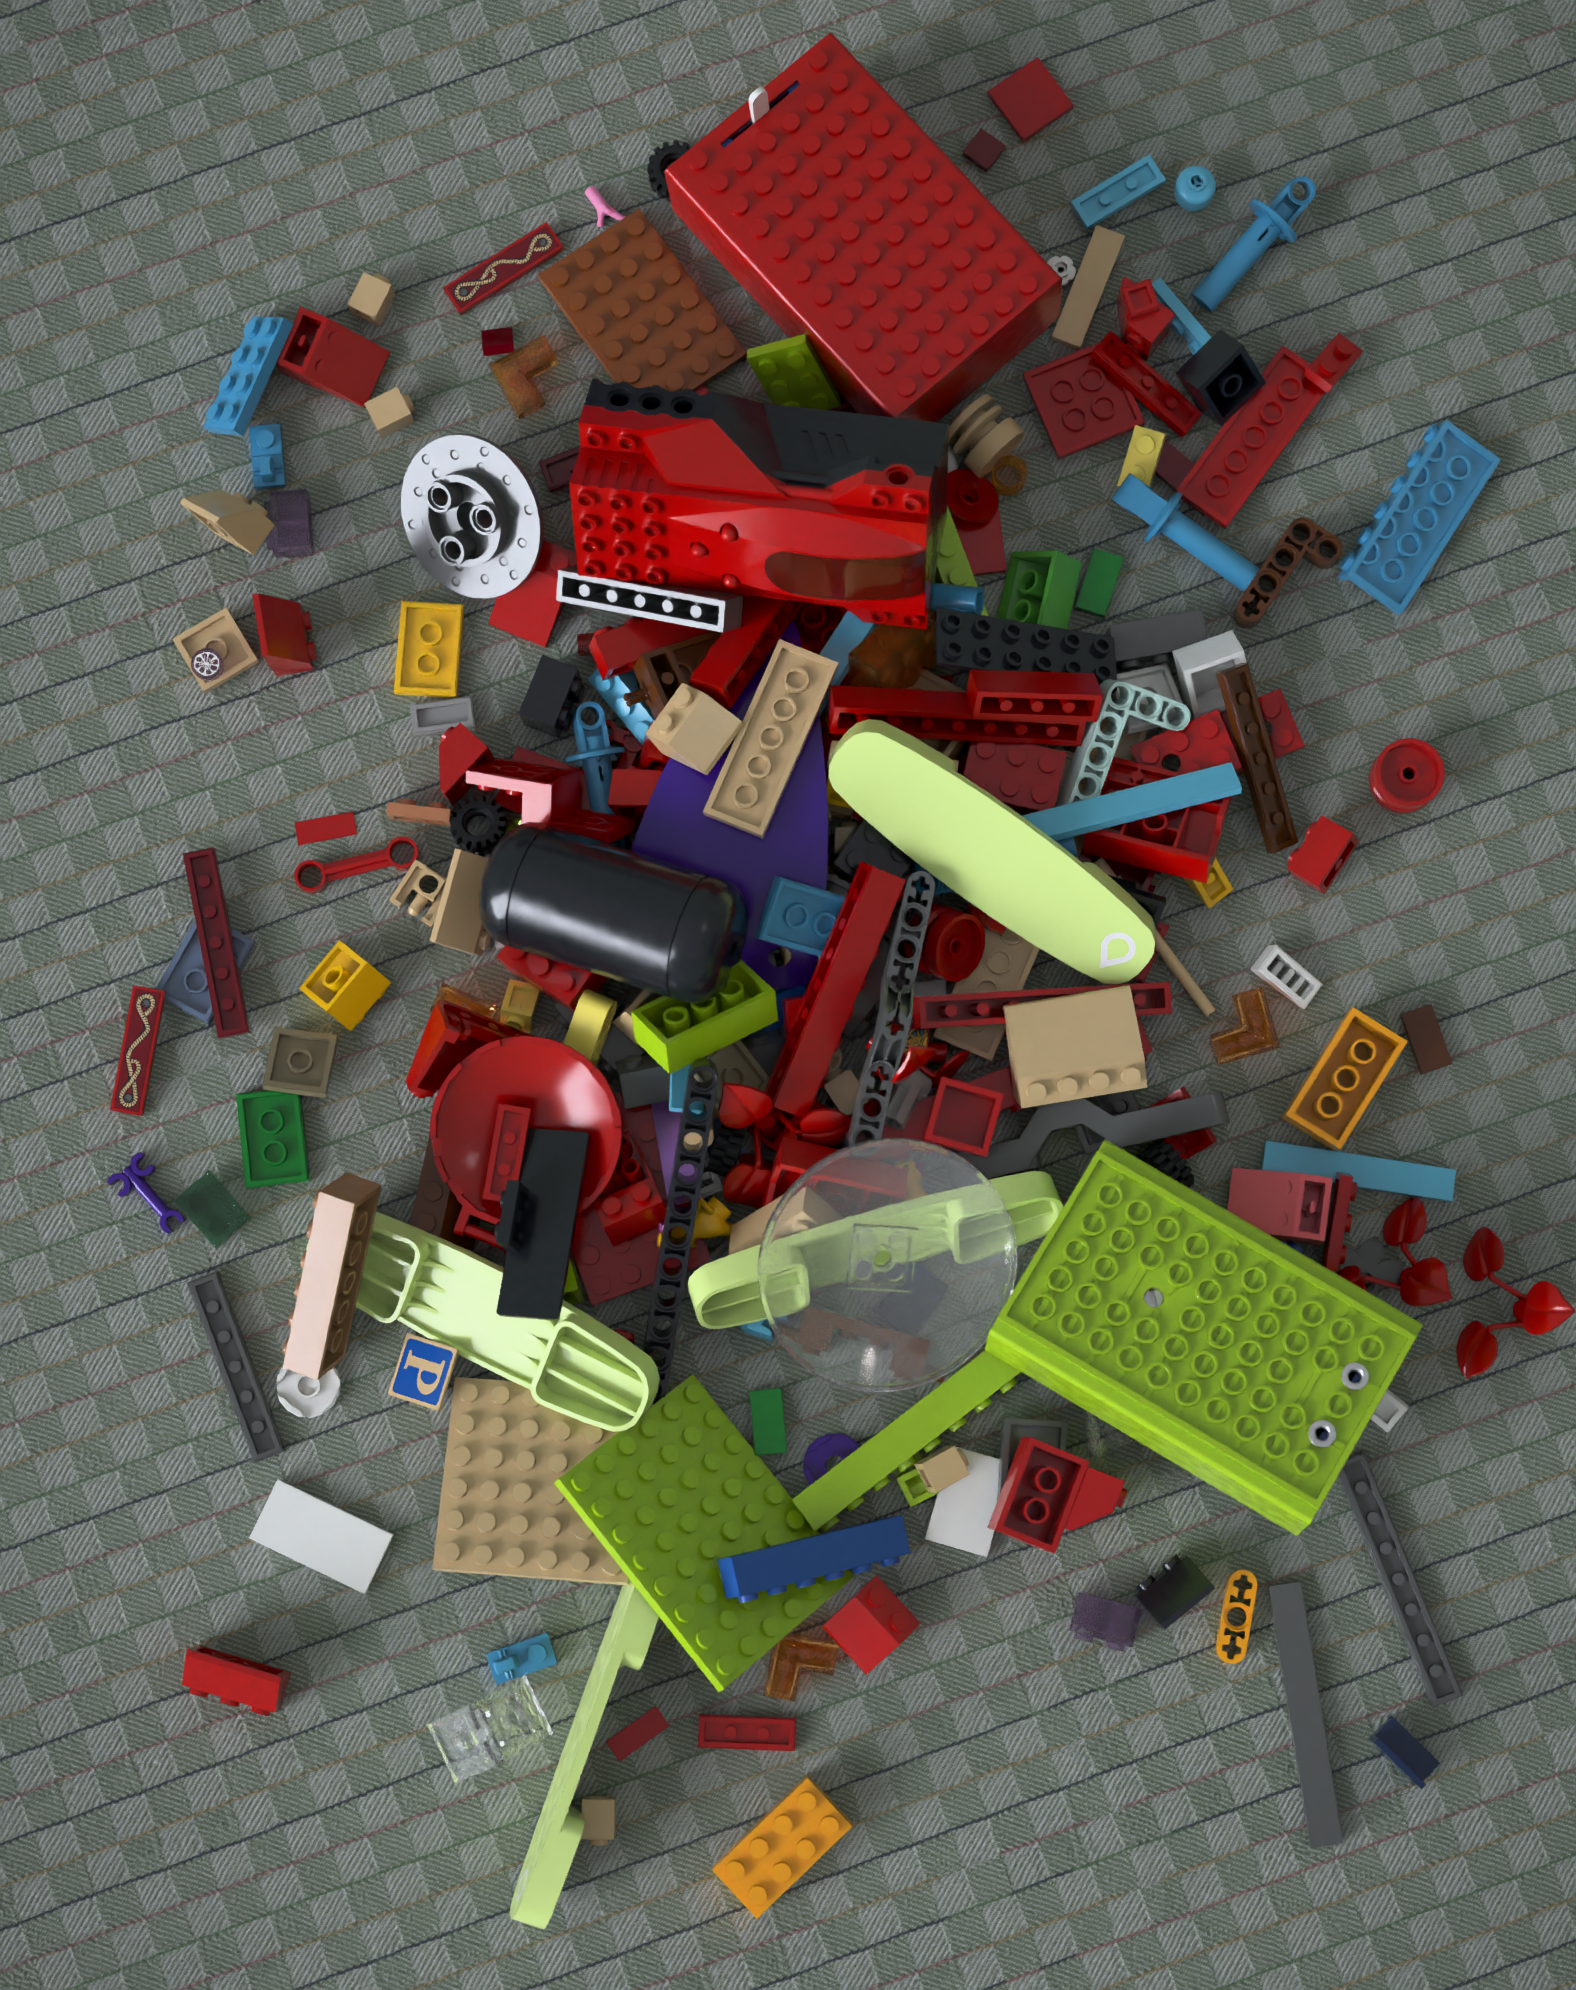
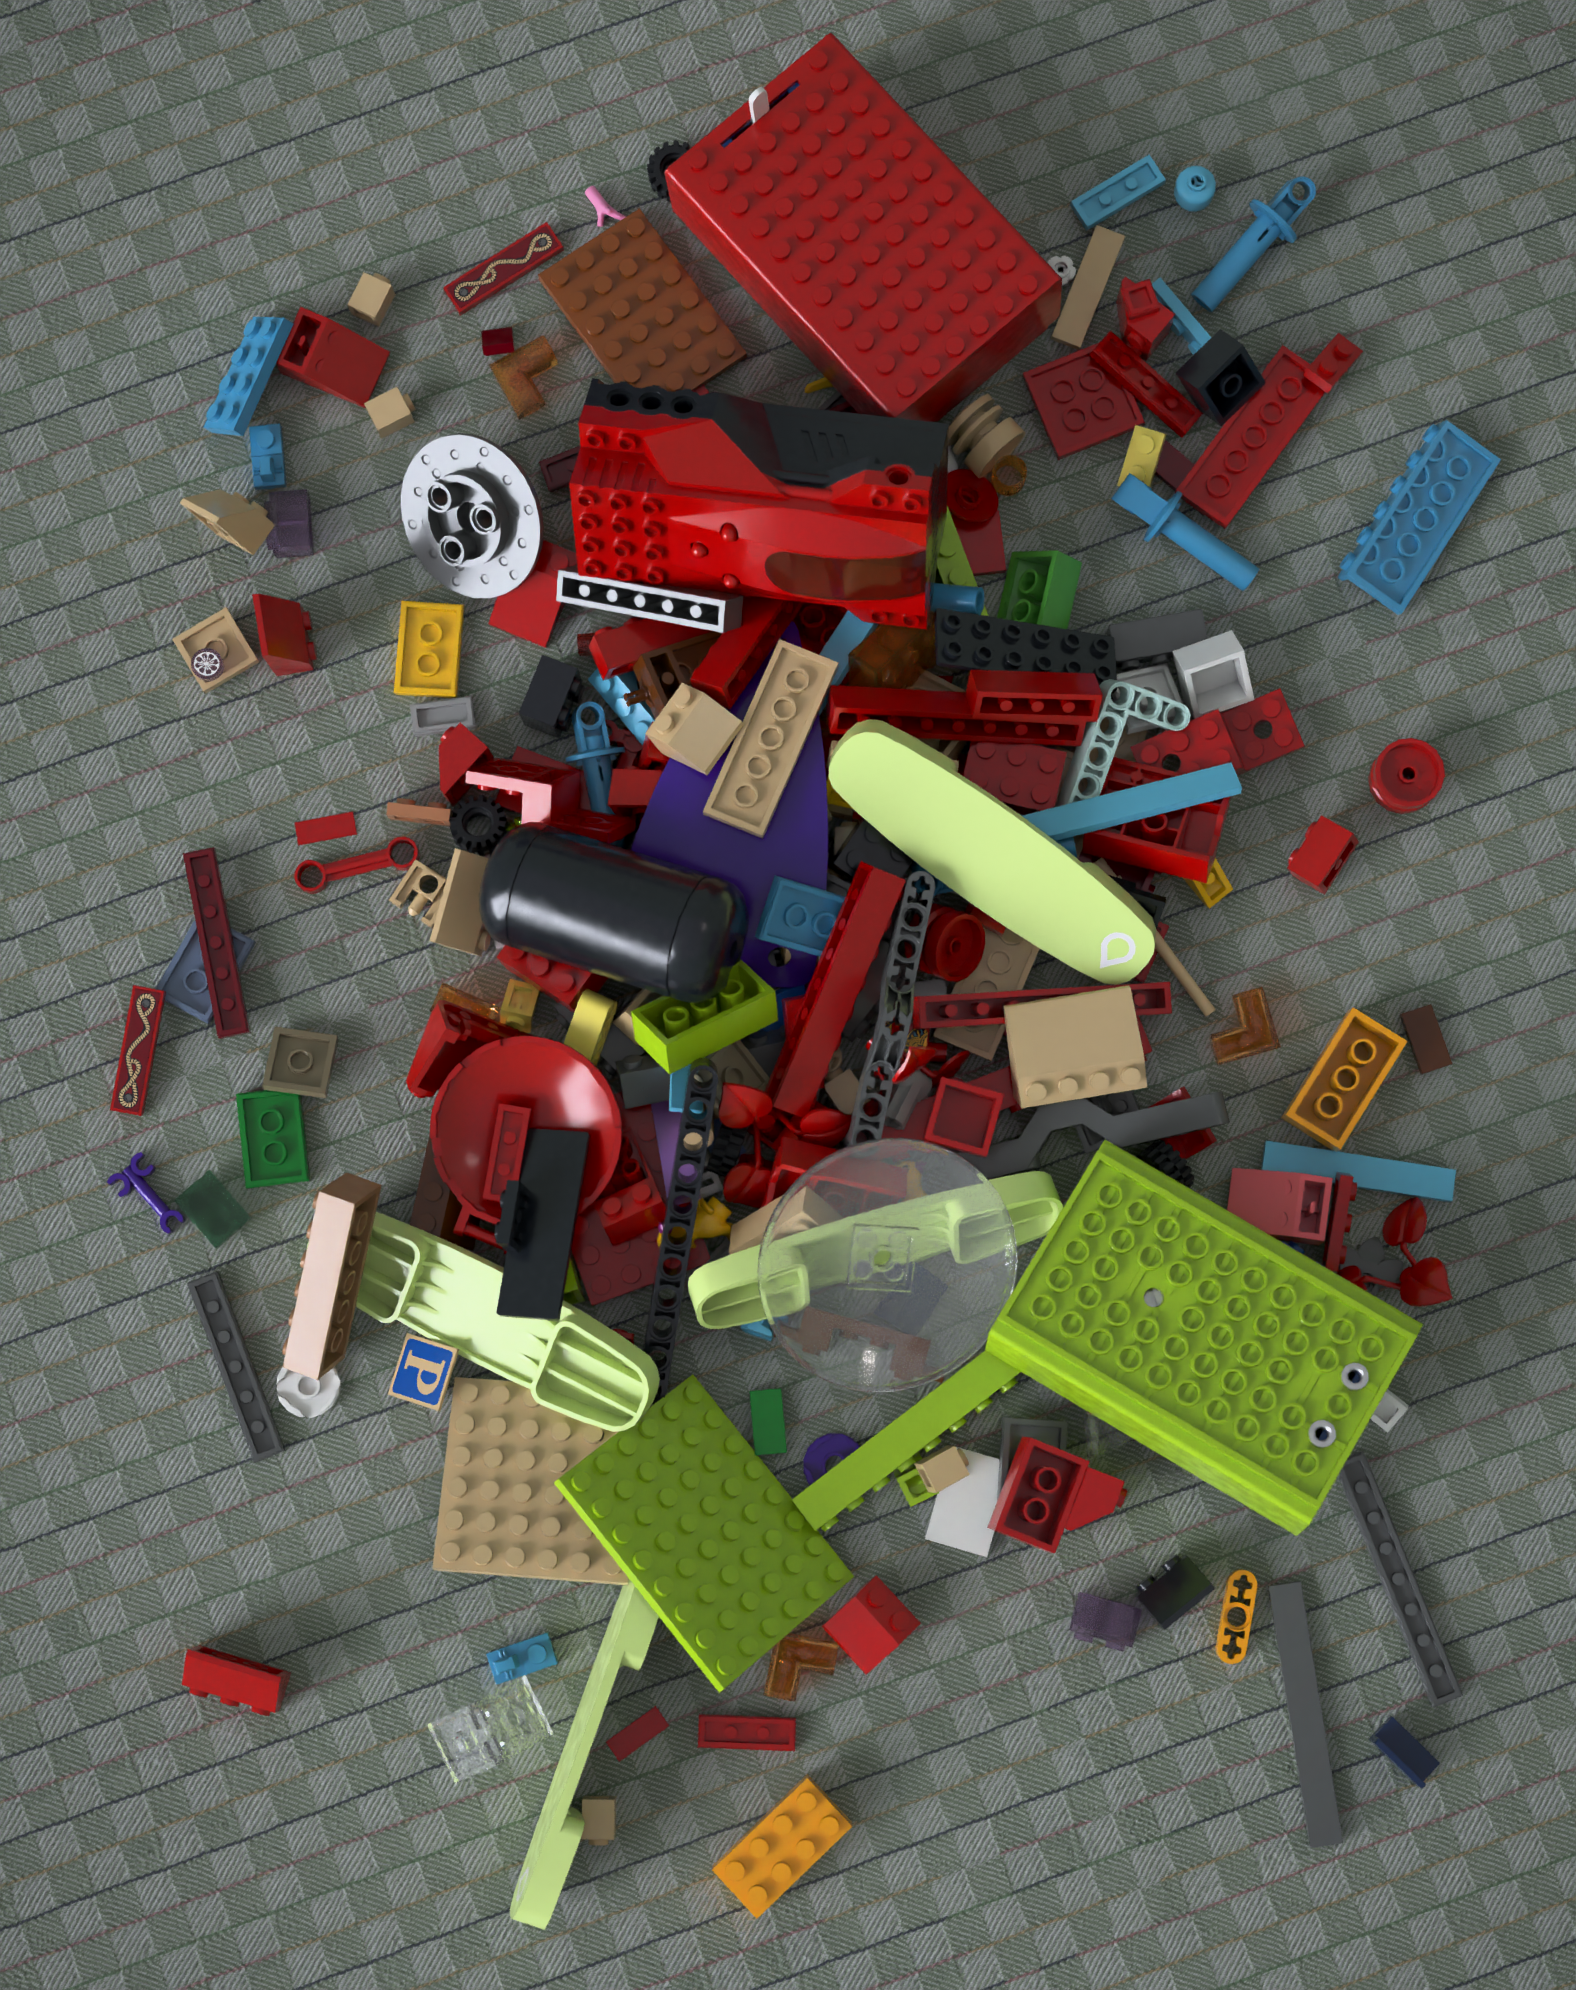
(321, 1536): white tile -> none
(345, 985): yellow slope -> none
(793, 374): lime plate -> none
(814, 1557): blue brick -> none
(984, 150): dark red tile -> none
(1030, 100): red tile -> none
(1099, 583): green tile -> none
(1257, 757): reddish brown tile -> none
(1269, 976): white slope -> none
(1278, 574): reddish brown beam -> none
(1537, 1312): red plant -> none

